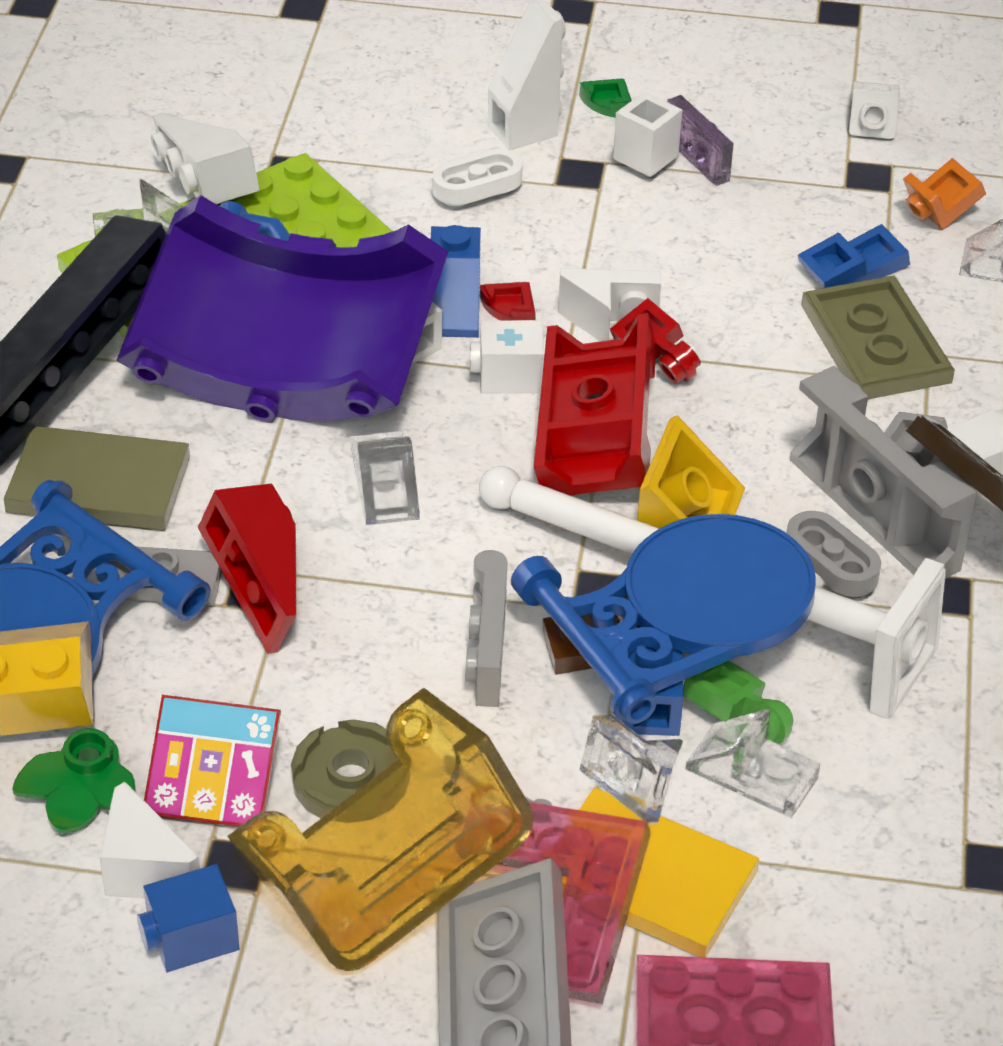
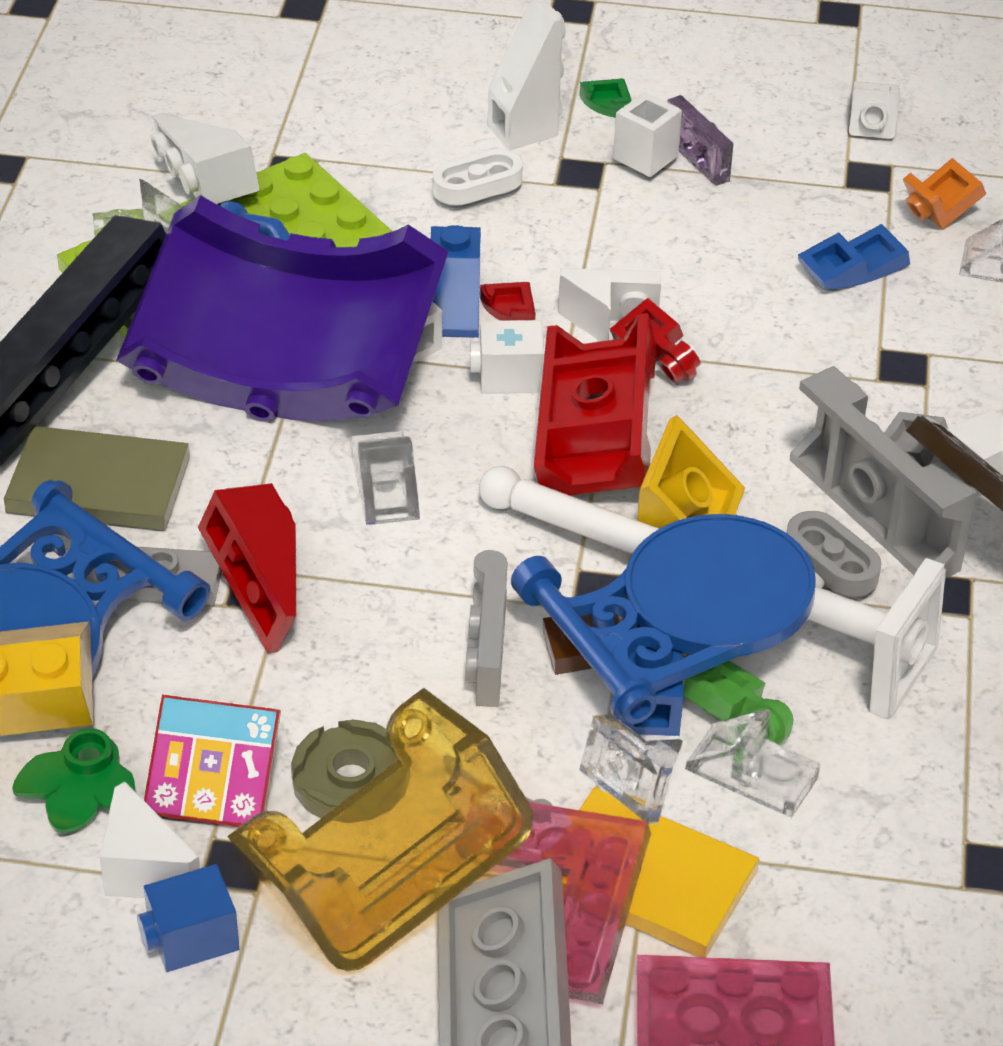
(877, 337): olive tile -> none

